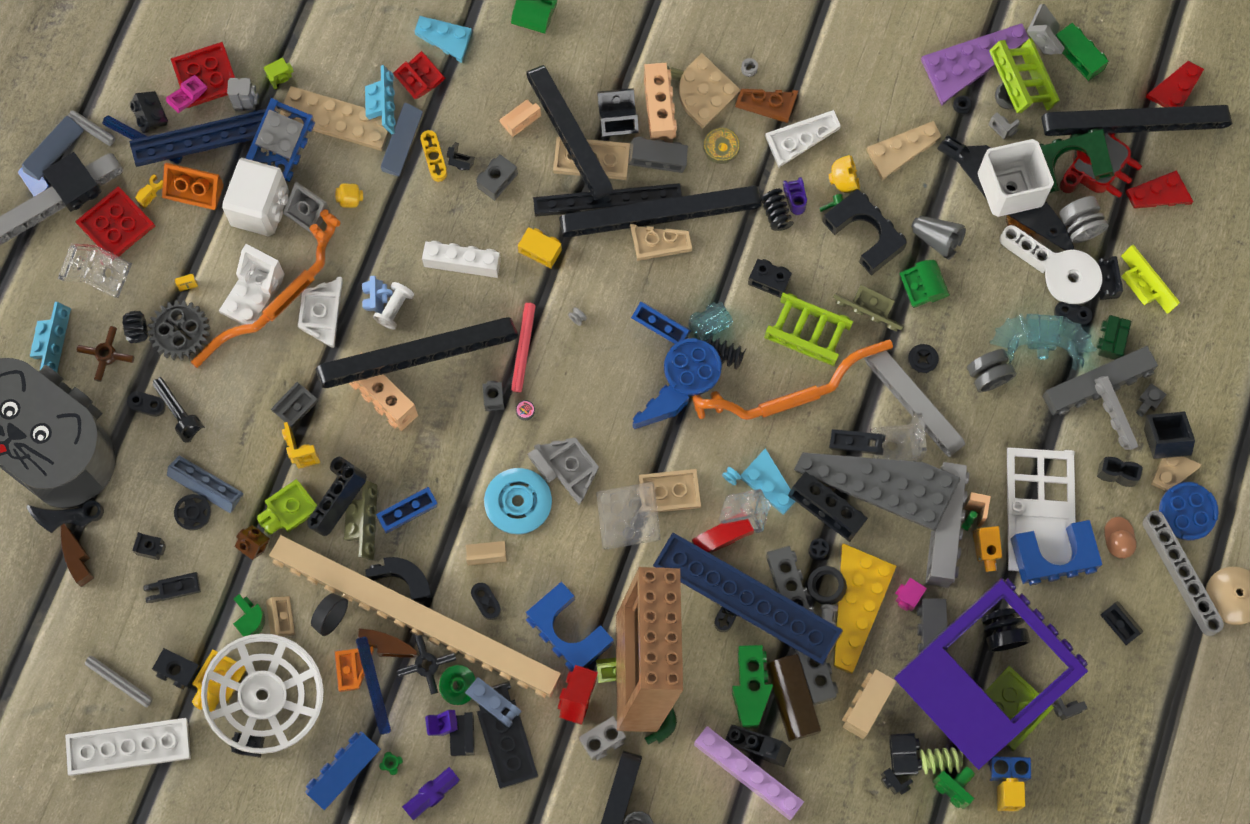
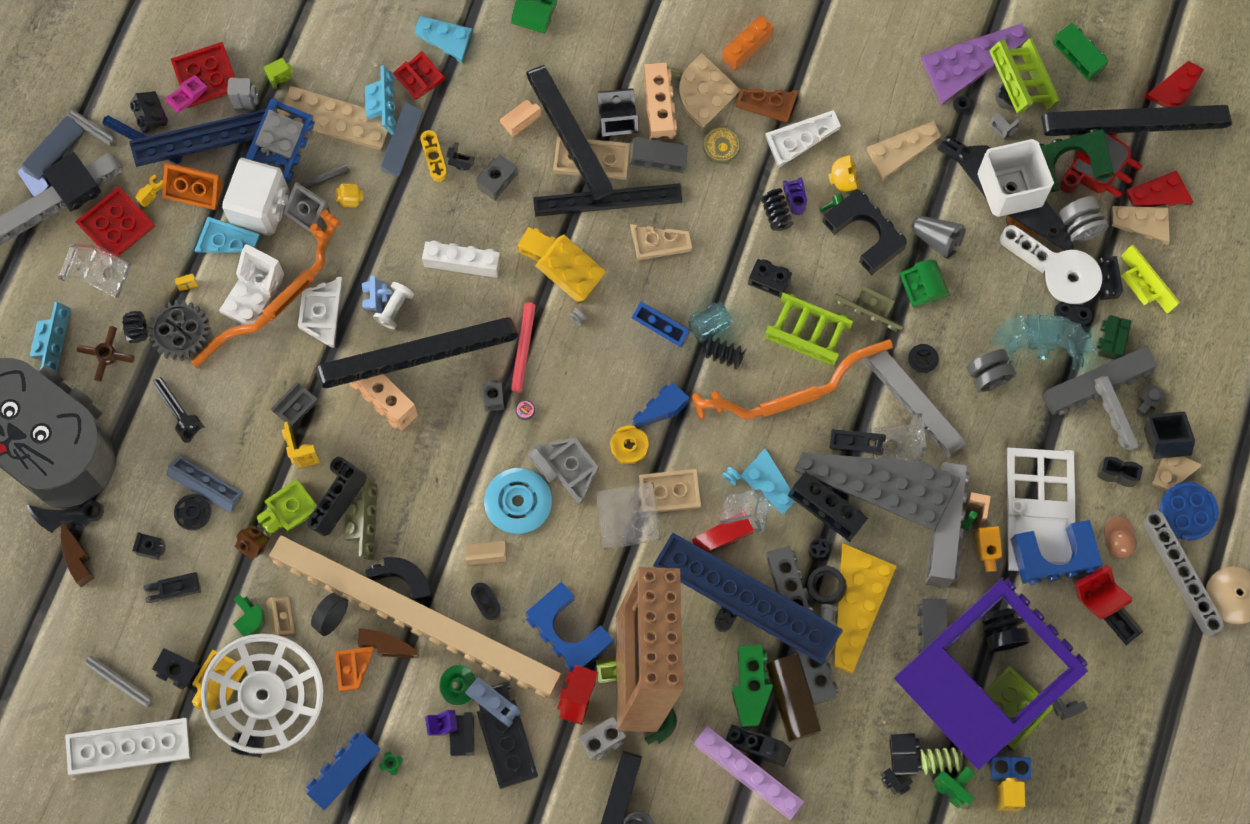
(145, 404): black plate -> none
(224, 238): none -> medium azure wing
(326, 176): none -> dark grey bar
(373, 685): clear blue axle -> none
(407, 510): blue brick -> none
(417, 667): black bar -> none
(431, 793): dark purple piece -> none
(570, 268): none -> yellow brick
(635, 436): none -> yellow plate
(660, 211): black beam -> none
(692, 366): blue tile -> none
(747, 42): none -> orange brick
(749, 73): light grey bush -> none
(868, 703): tan brick -> none
(909, 594): dark pink brick -> none
(1044, 31): light grey bracket -> none
(1101, 593): none -> red bracket
(1148, 221): none -> tan wing

